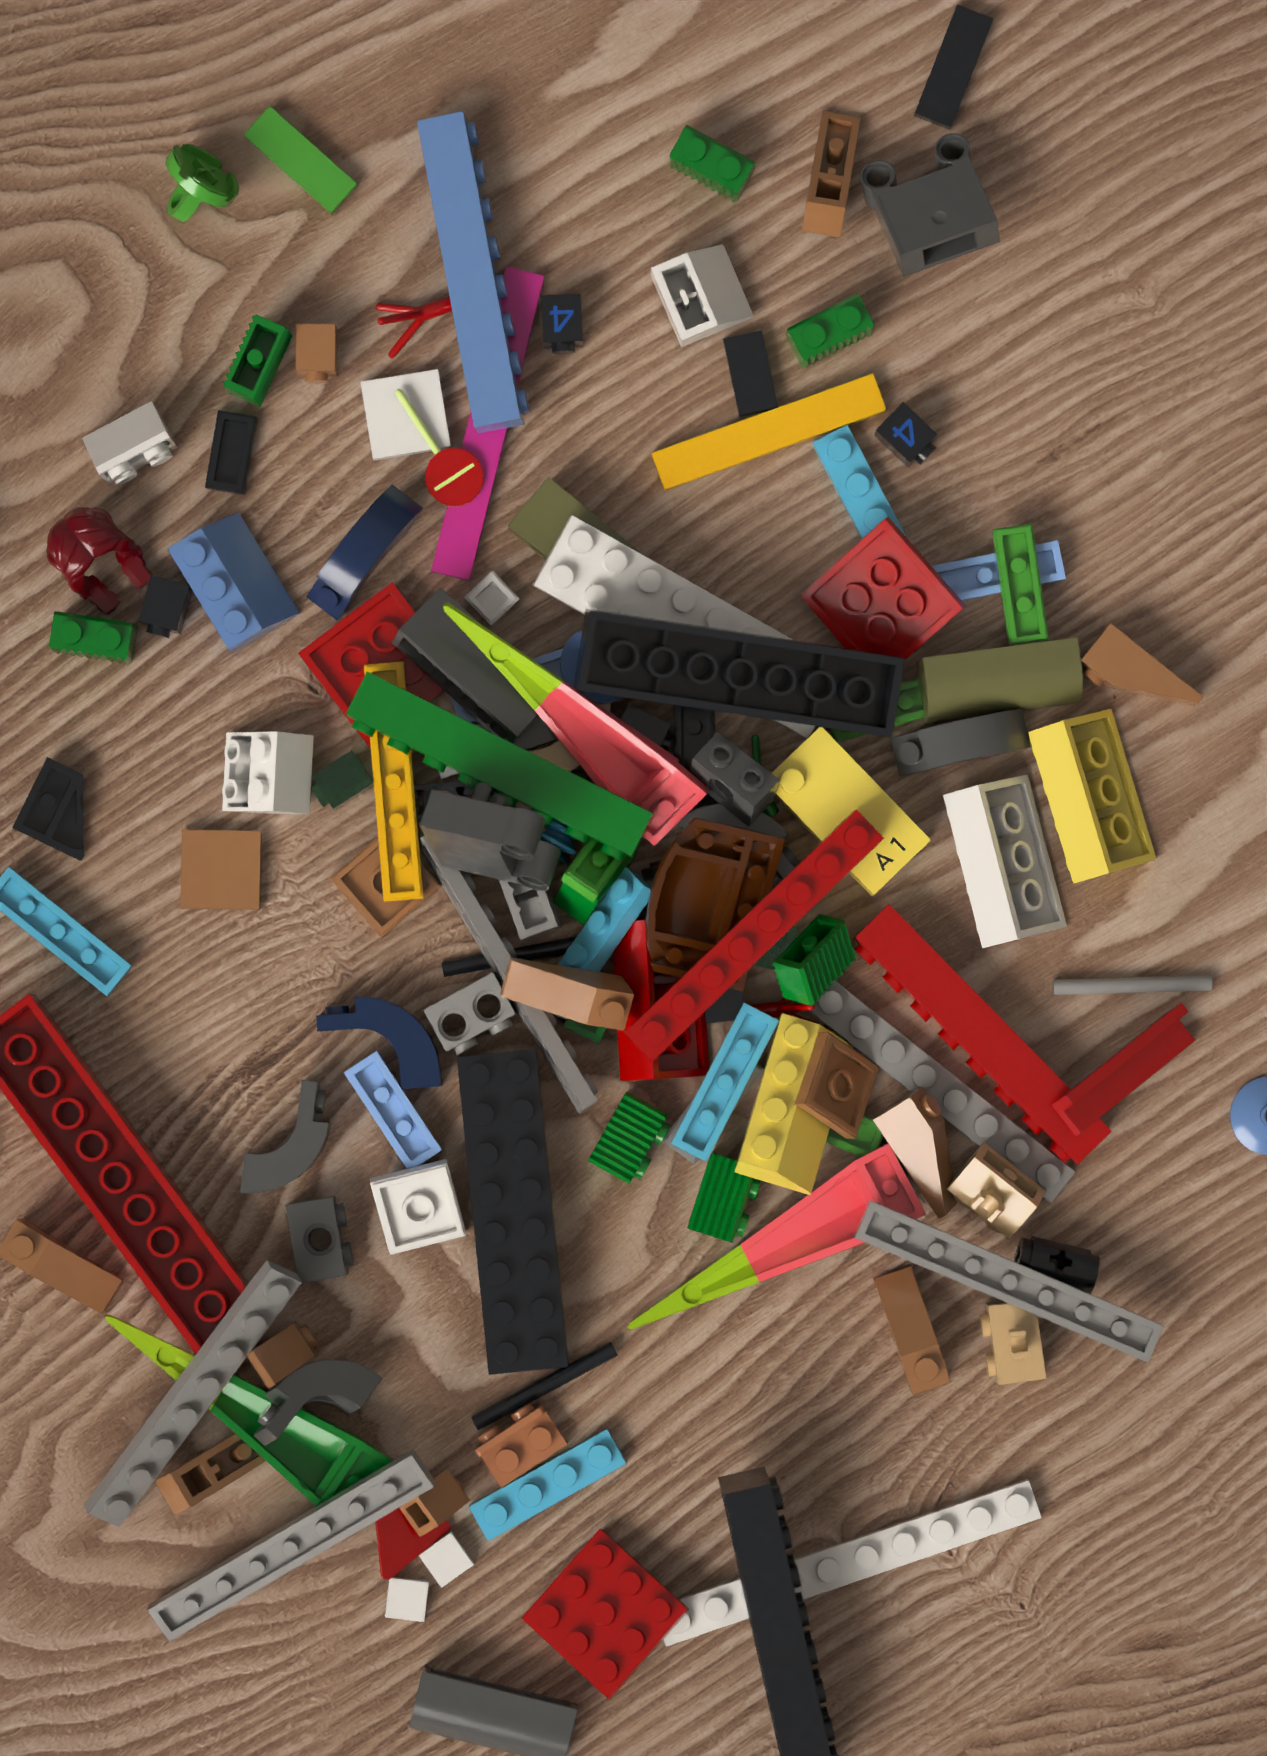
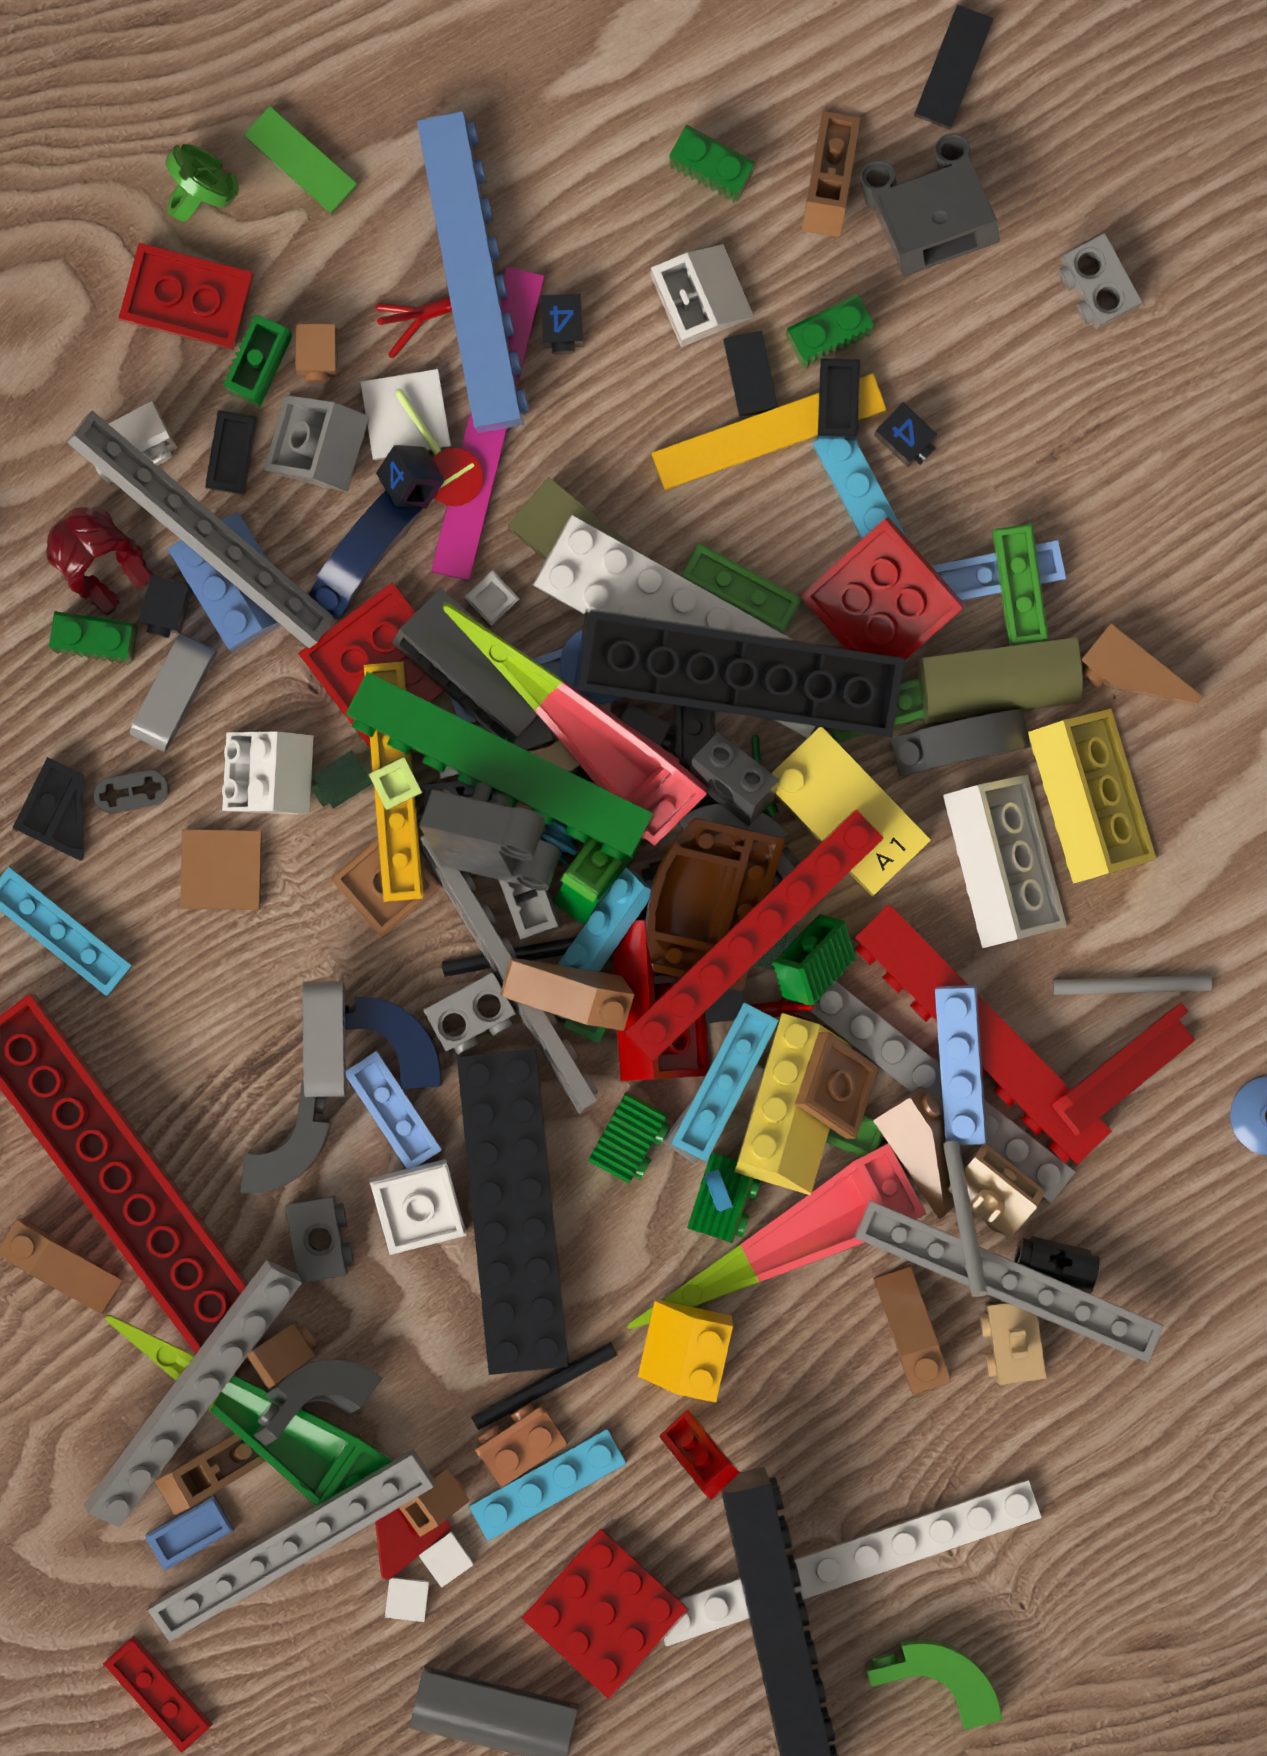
(133, 801): none -> dark grey beam
(157, 1694): none -> red tile
(173, 692): none -> light grey beam
(186, 296): none -> red plate
(189, 1532): none -> medium blue tile
(200, 529): none -> light grey plate
(316, 442): none -> light grey slope
(324, 1039): none -> light grey beam
(395, 783): none -> yellowish green tile
(410, 476): none -> black brick
(686, 1349): none -> yellow slope
(699, 1454): none -> red tile
(718, 1190): none -> dark azure tile
(741, 588): none -> bright green tile
(838, 399): none -> black tile
(948, 1665): none -> bright green arch
(961, 1064): none -> light blue plate
(965, 1218): none -> light grey bar
(1109, 278): none -> light grey brick

